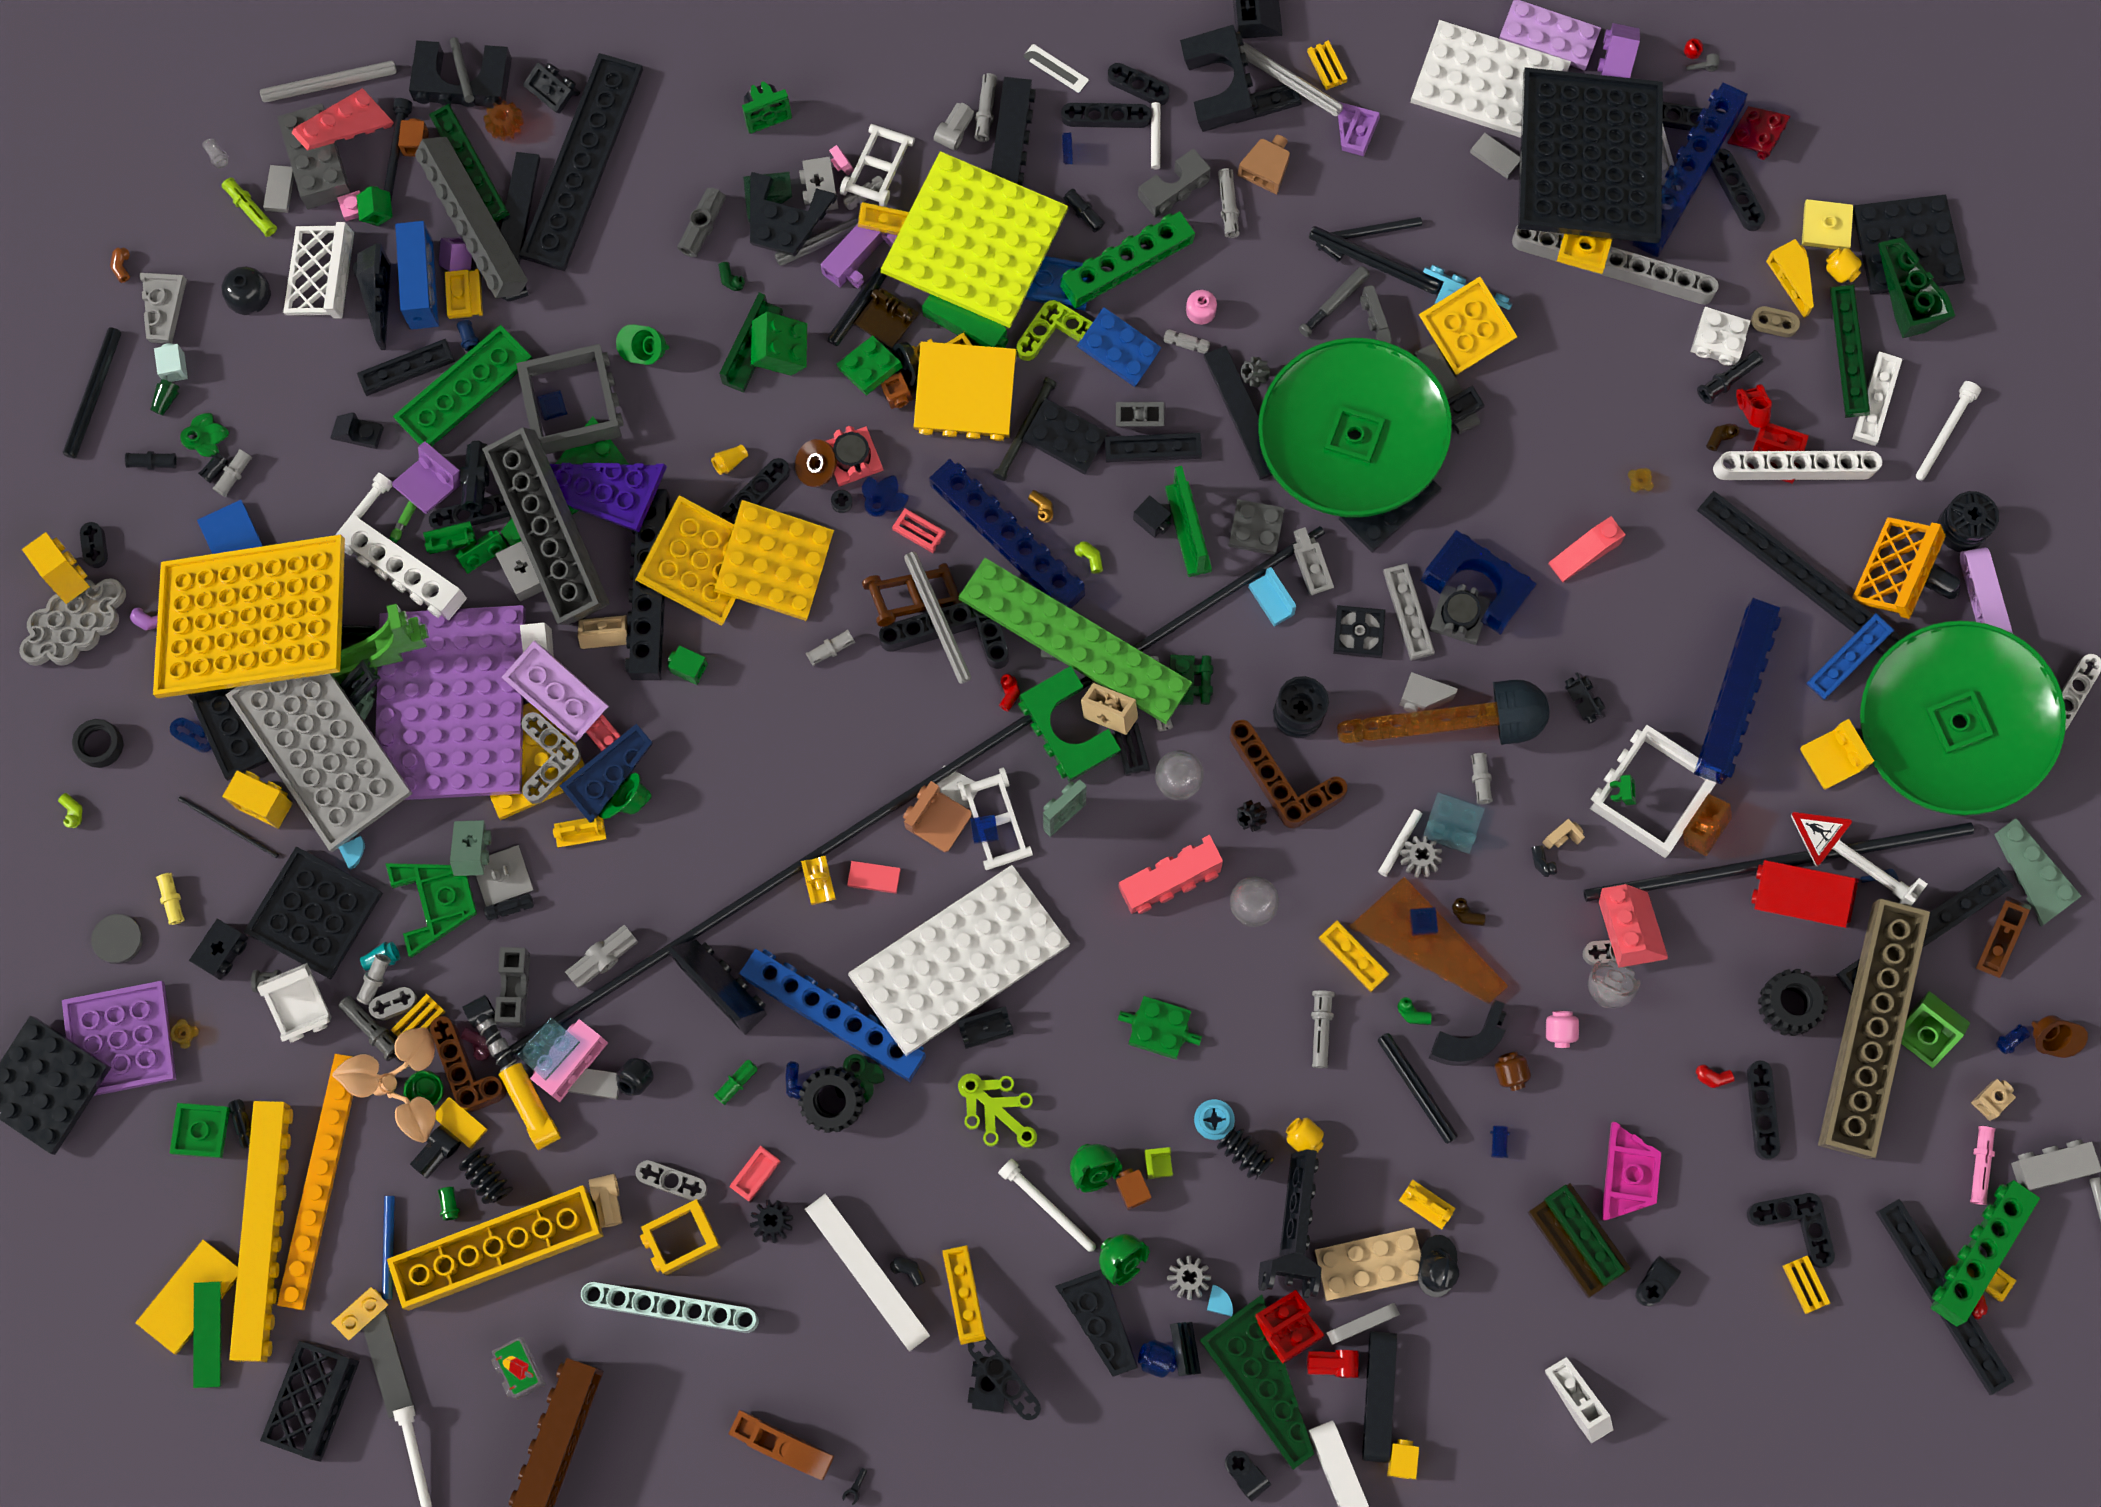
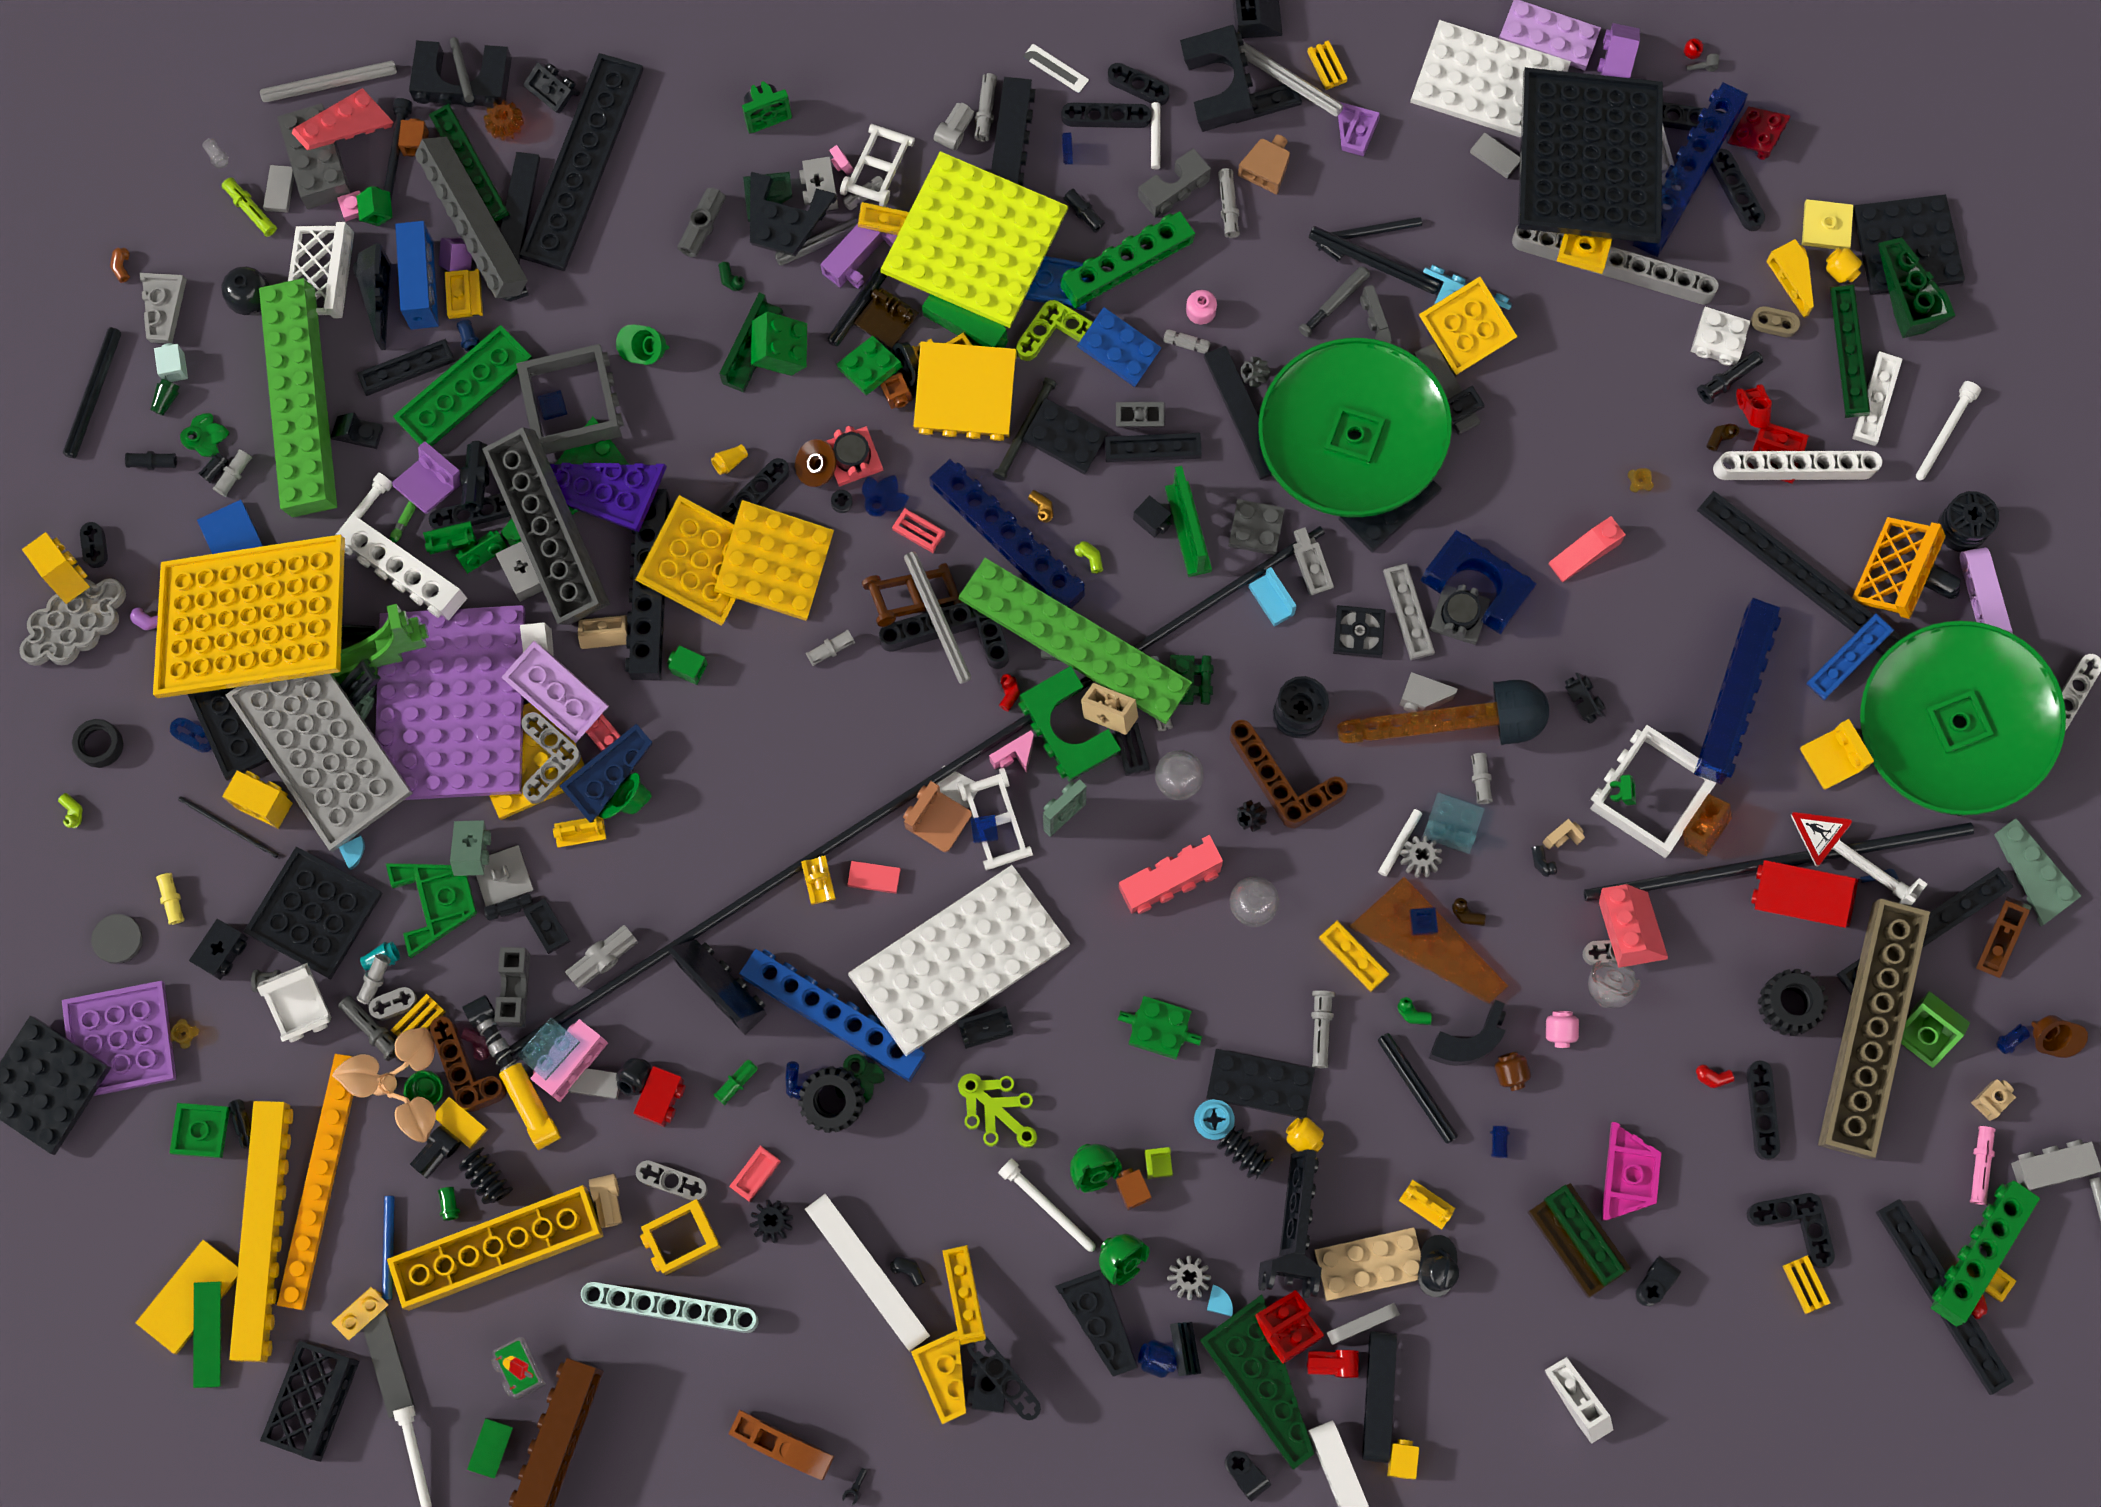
(297, 398): none -> bright green brick
(489, 1448): none -> green hinge
(546, 926): none -> black plate
(659, 1097): none -> red brick
(943, 1376): none -> yellow wing
(1019, 748): none -> bright pink slope
(1260, 1083): none -> black plate

